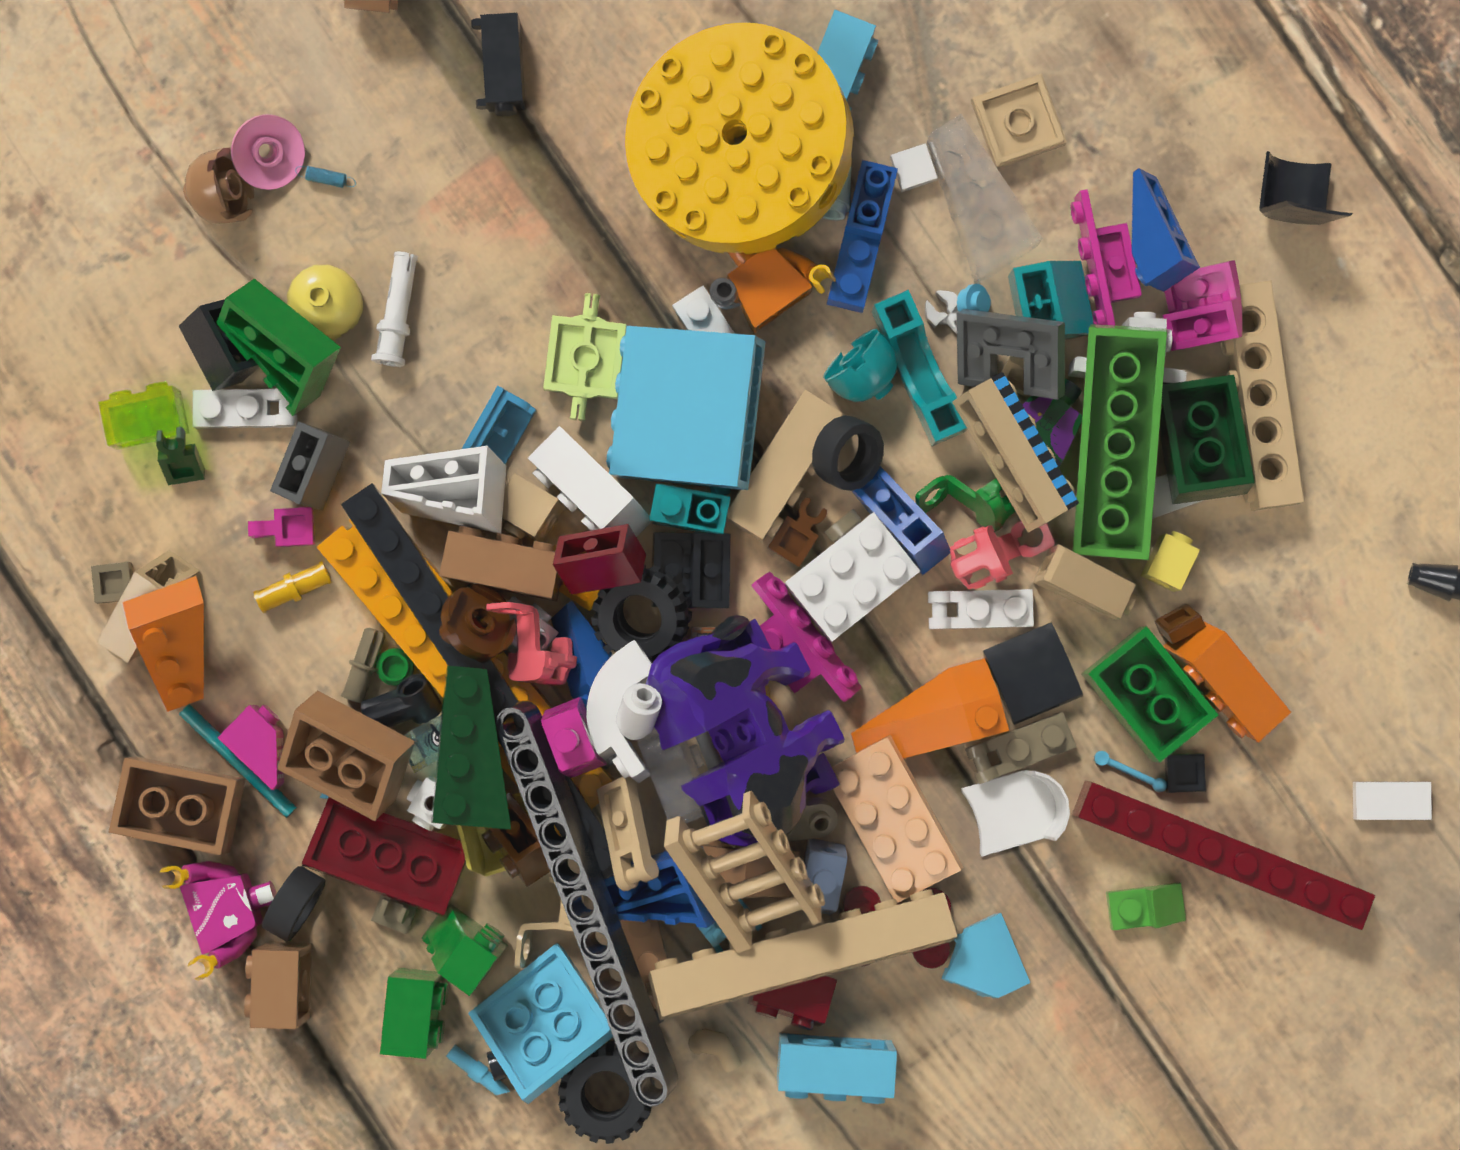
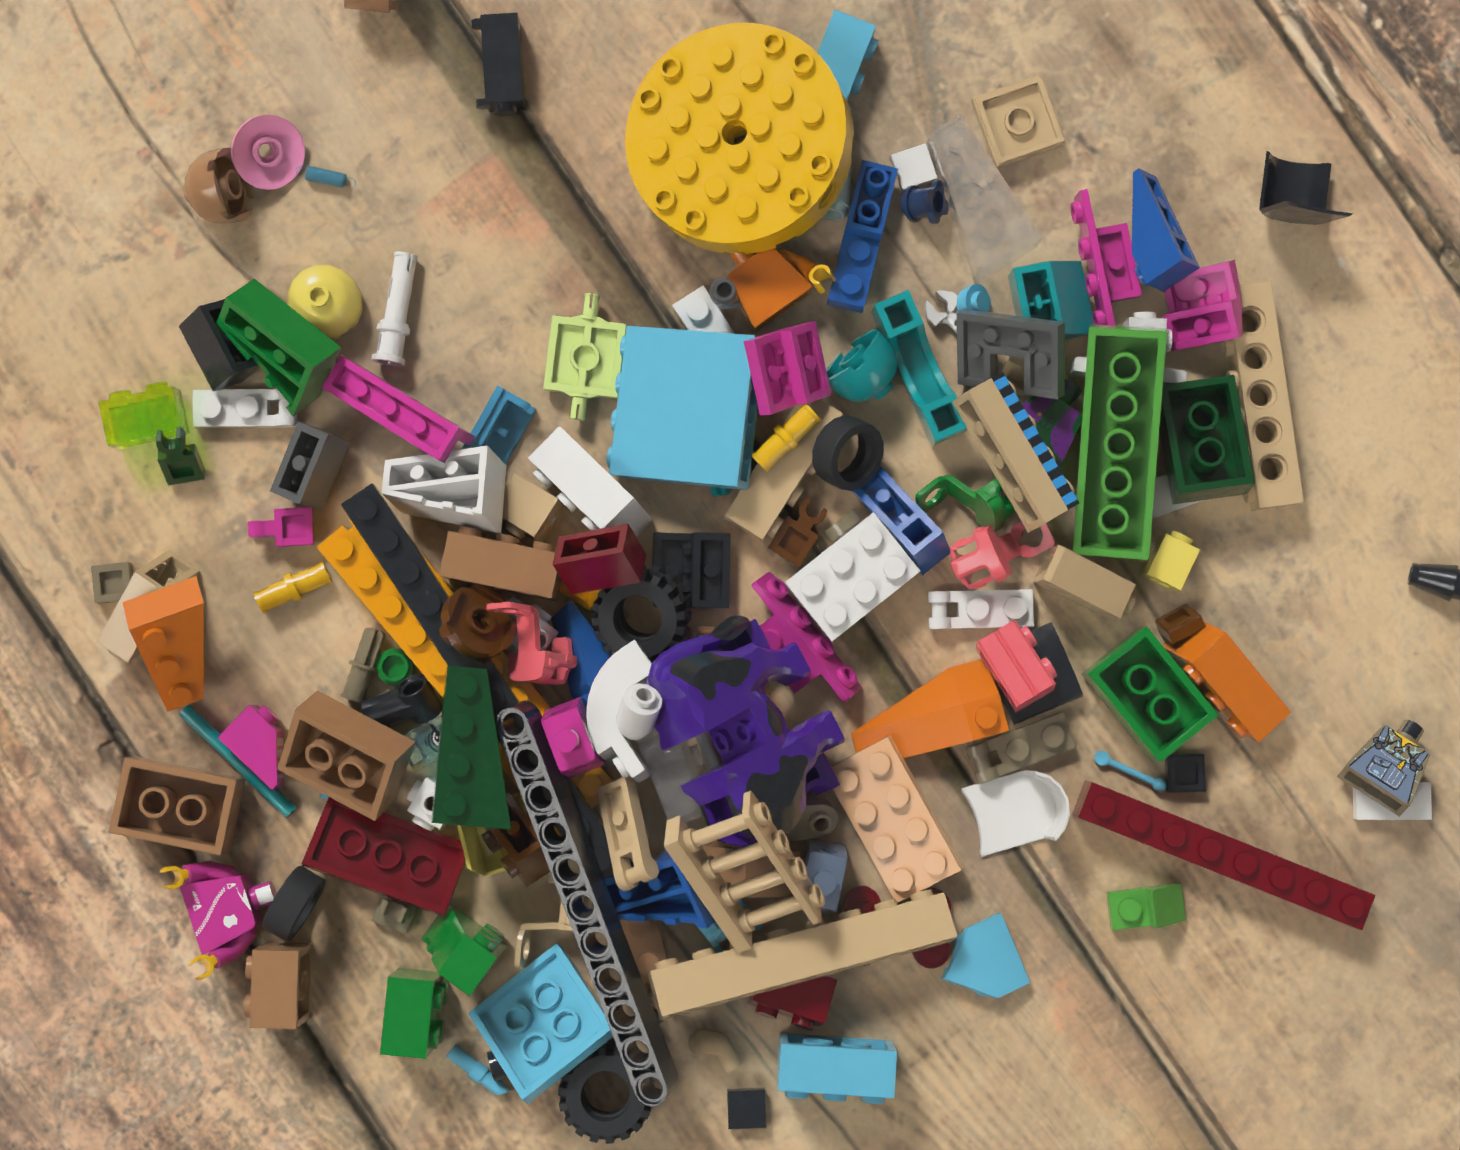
(395, 409): none -> dark pink fence
(689, 509): teal slope -> none
(746, 1108): none -> black tile
(786, 437): none -> yellow pin
(787, 368): none -> dark pink slope
(925, 203): none -> dark blue brick
(1016, 665): none -> coral brick
(1389, 766): none -> torso

